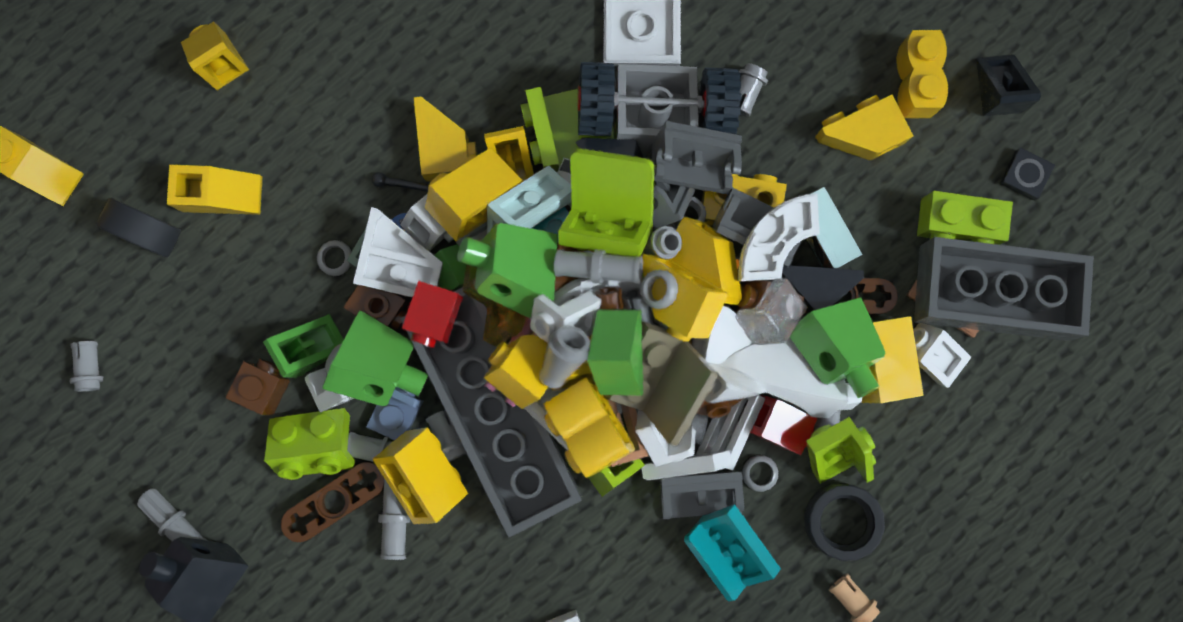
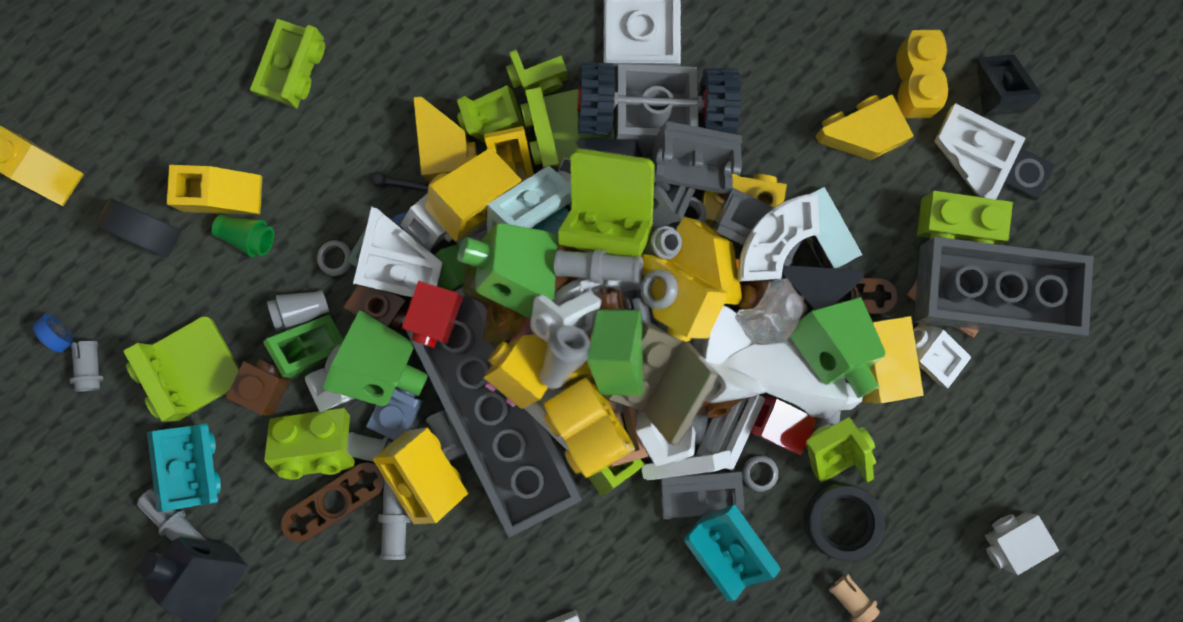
(52, 333): none -> blue tile
(183, 370): none -> lime bracket
(183, 467): none -> teal bracket
(213, 55): yellow slope -> none
(247, 235): none -> green cone
(288, 63): none -> lime bracket
(296, 309): none -> light grey cone
(489, 113): none -> lime bracket
(546, 75): none -> lime bracket
(751, 80): light grey pin -> none
(978, 149): none -> white wing
(1019, 542): none -> white brick

